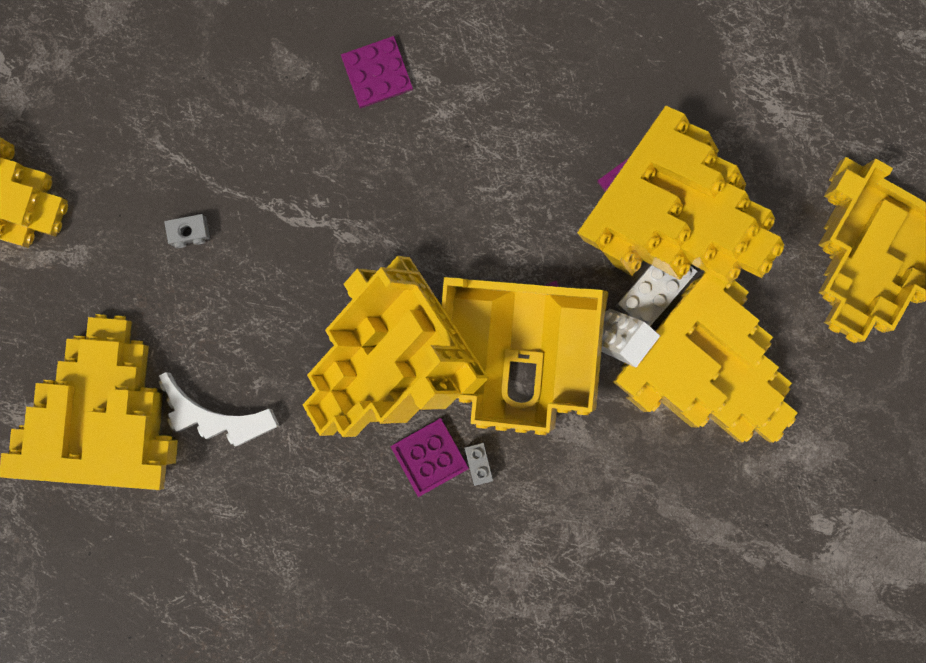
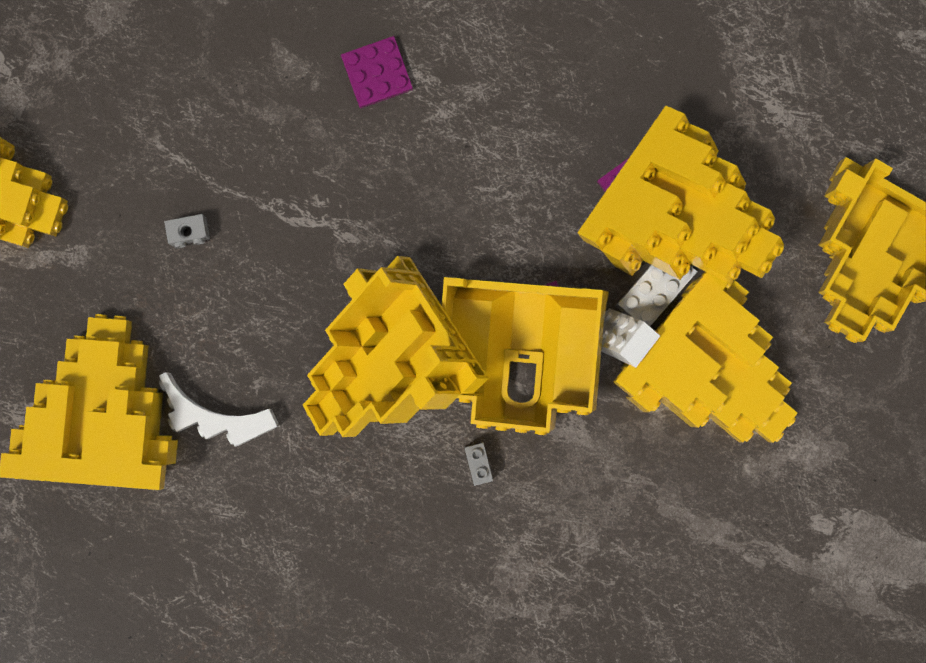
(429, 457): magenta plate -> none

